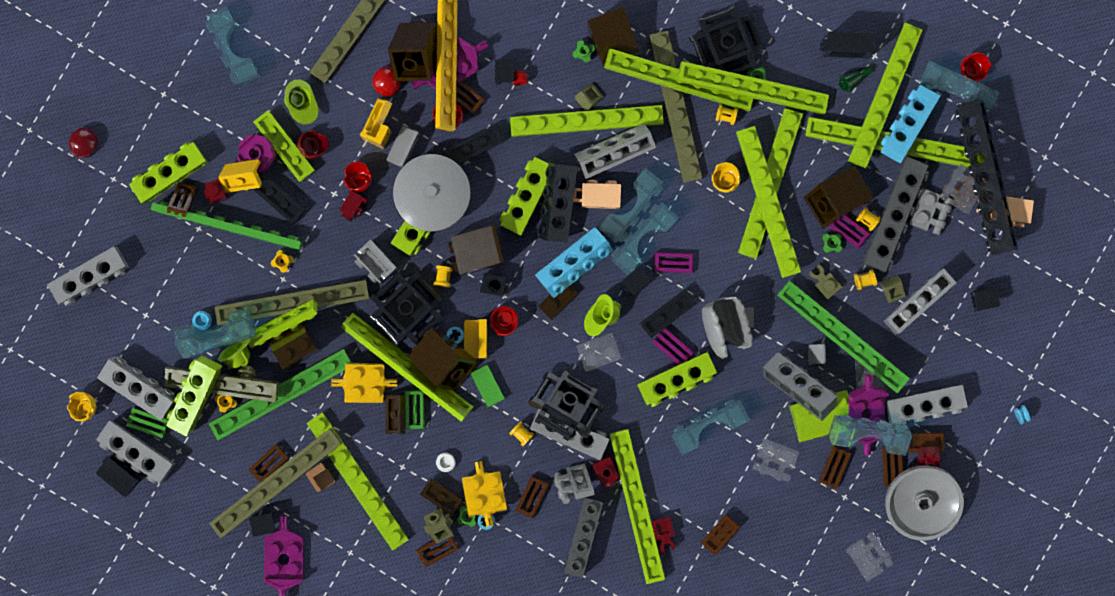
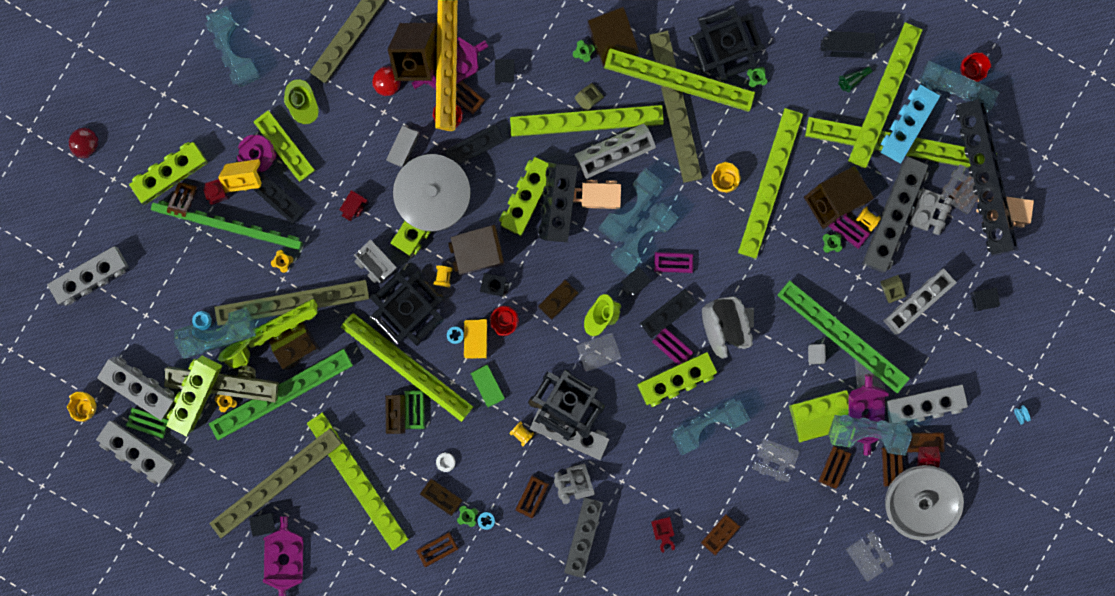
(117, 476): black panel -> none
(266, 455): reddish brown tile -> none
(312, 144): dark red hair -> none
(320, 477): medium nougat panel -> none
(357, 177): red hair -> none
(364, 382): yellow plate -> none
(377, 117): yellow tile -> none
(381, 137): yellow panel -> none
(438, 525): olive brick -> none
(442, 360): dark brown slope -> none
(484, 494): yellow plate -> none
(520, 78): red plate -> none
(574, 262): medium azure brick -> none
(602, 465): dark red brick -> none
(637, 506): lime plate -> none
(719, 116): yellow bush -> none
(753, 87): lime plate -> none
(768, 202): lime plate -> none
(819, 406): dark grey brick -> none
(826, 284): olive plate -> none
(865, 279): yellow bush -> none

